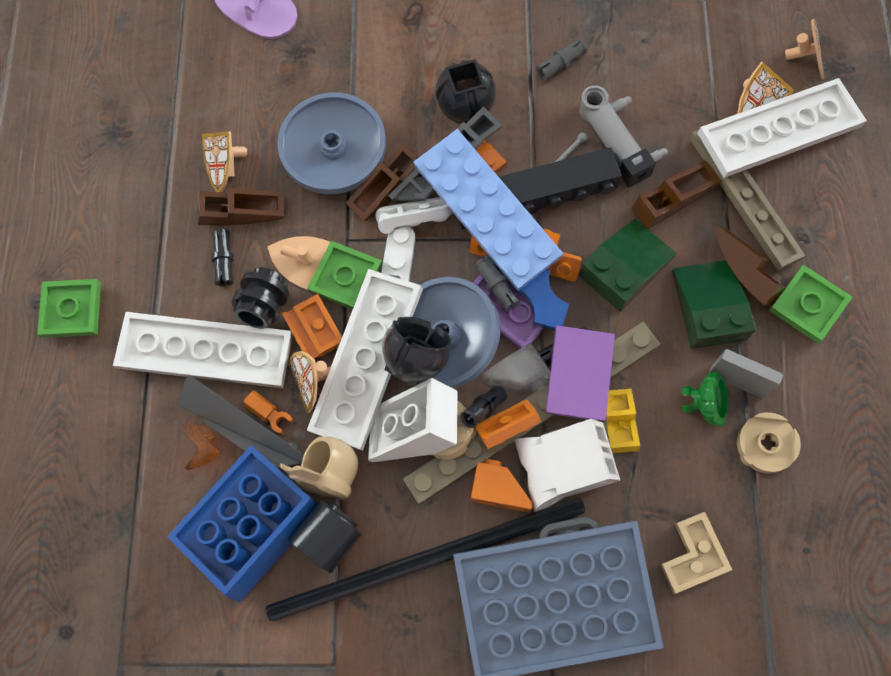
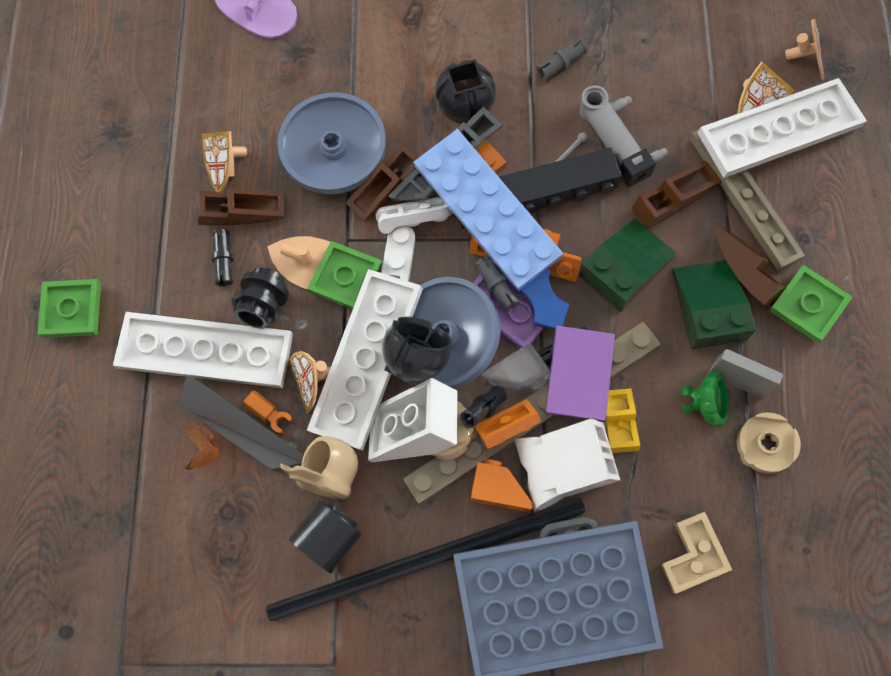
(242, 524): blue slope -> none
(313, 327): orange plate -> none

